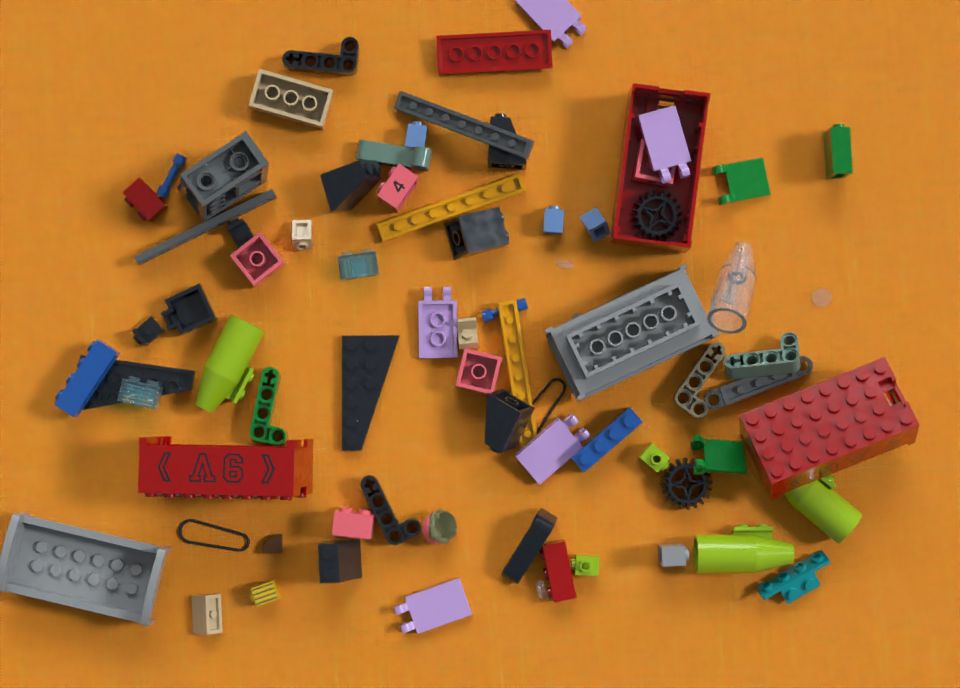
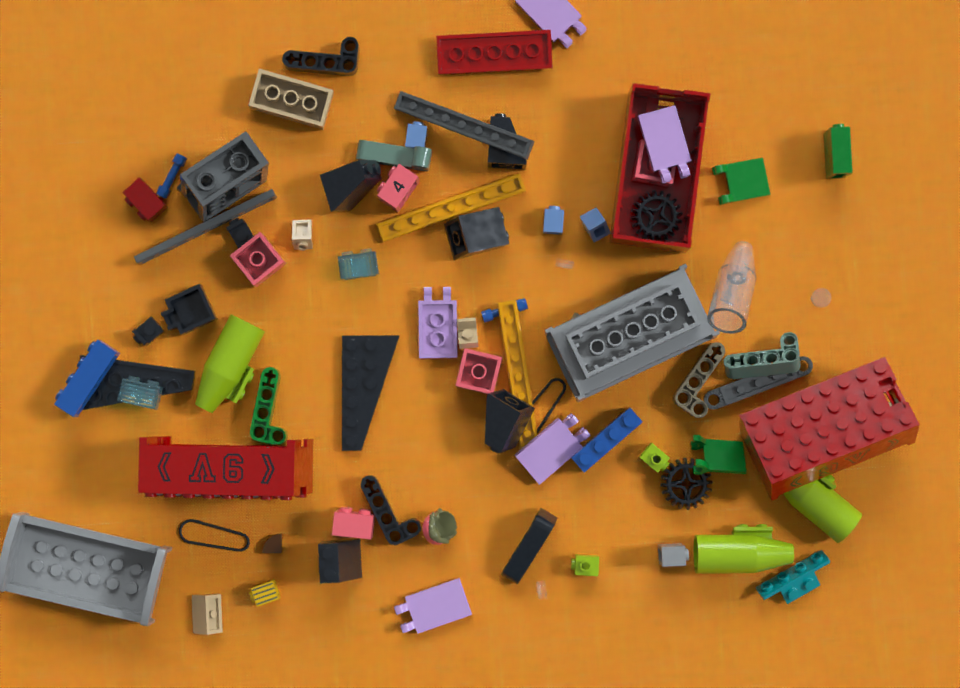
(558, 571): red brick -> none

